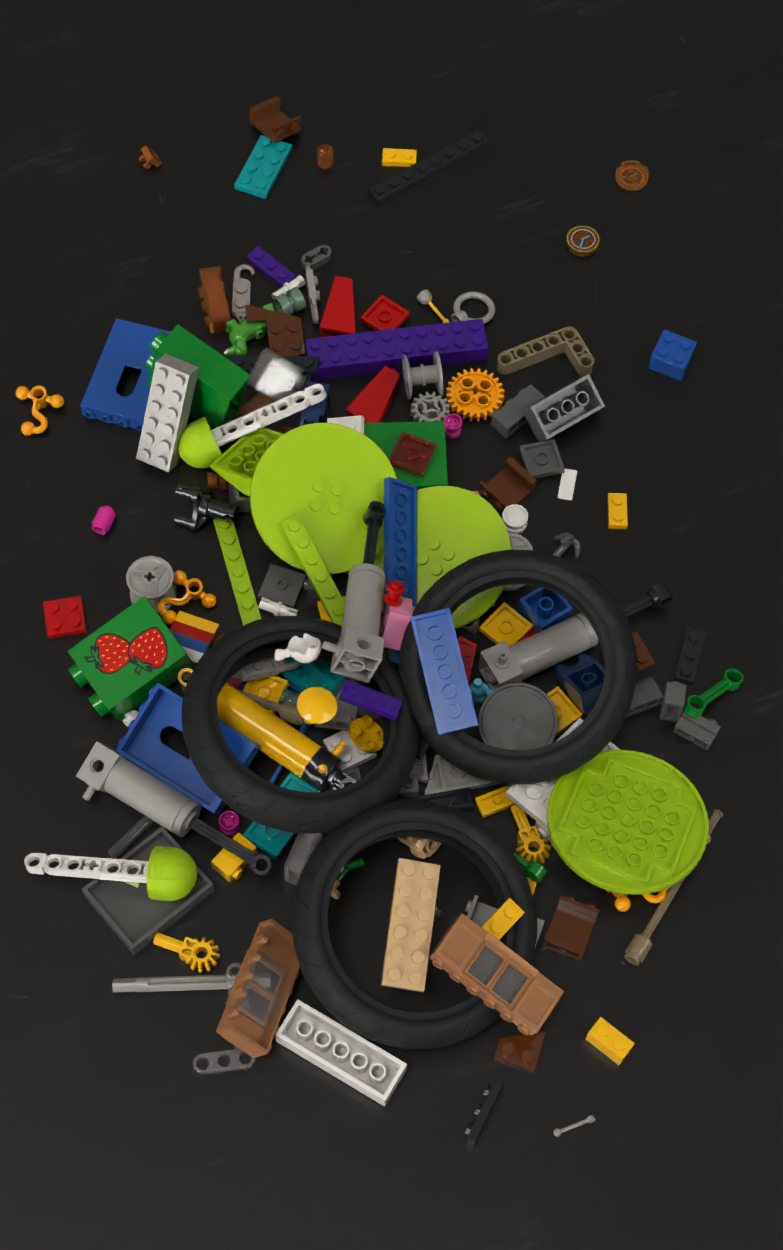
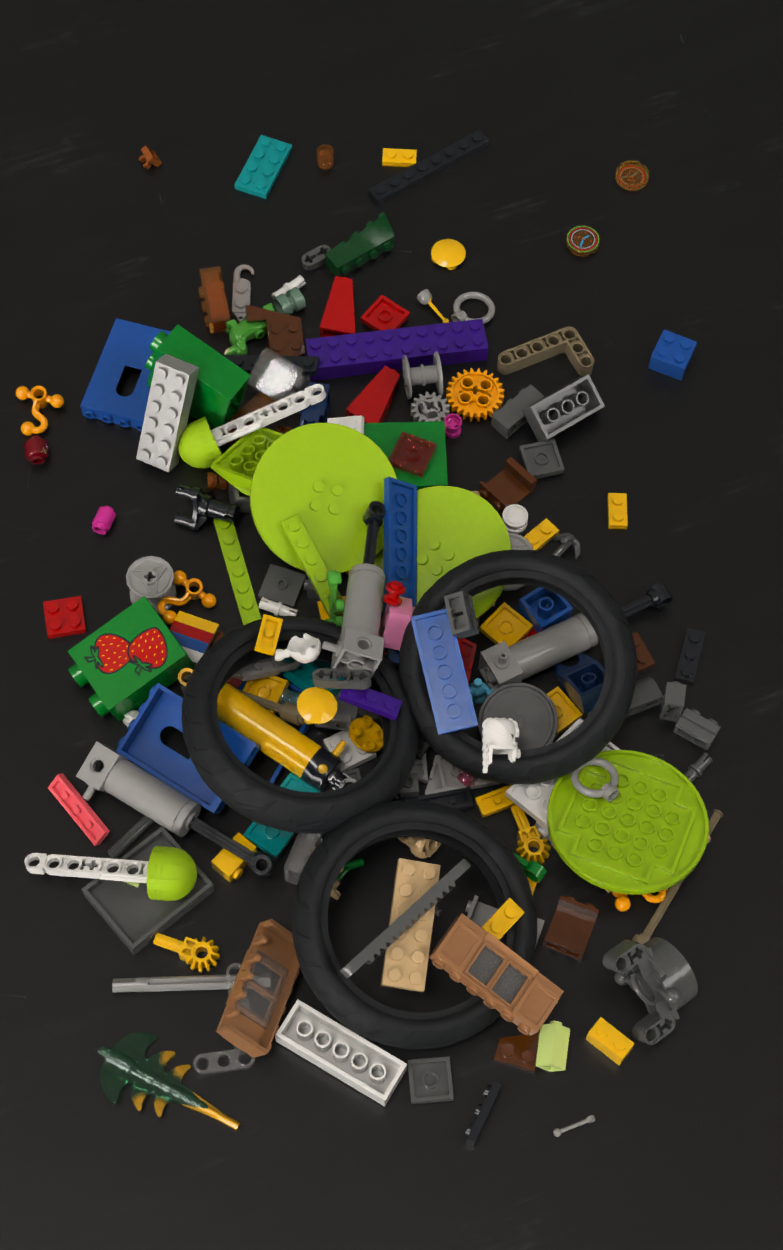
(36, 450): none -> dark red head
(78, 809): none -> coral plate
(128, 1064): none -> clear green animal
(227, 820): dark pink wheel -> none
(268, 635): none -> yellow plate
(270, 267): dark purple plate -> none
(272, 121): reddish brown panel -> none
(313, 294): light grey plate -> none
(323, 676): none -> dark grey beam
(335, 605): none -> bright green plant
(361, 247): none -> dark green wedge
(406, 920): none -> dark grey gear
(430, 1080): none -> dark grey plate
(448, 253): none -> yellow dish
(461, 614): none -> dark grey brick
(465, 778): none -> clear pink plate
(499, 740): none -> white helmet
(542, 534): none -> yellow plate
(553, 1047): none -> yellowish green brick
(567, 484): white sticker -> none
(608, 791): none -> light grey piece
(659, 978): none -> dark grey piece
(695, 770): none -> dark grey pin
(714, 692): green piece -> none

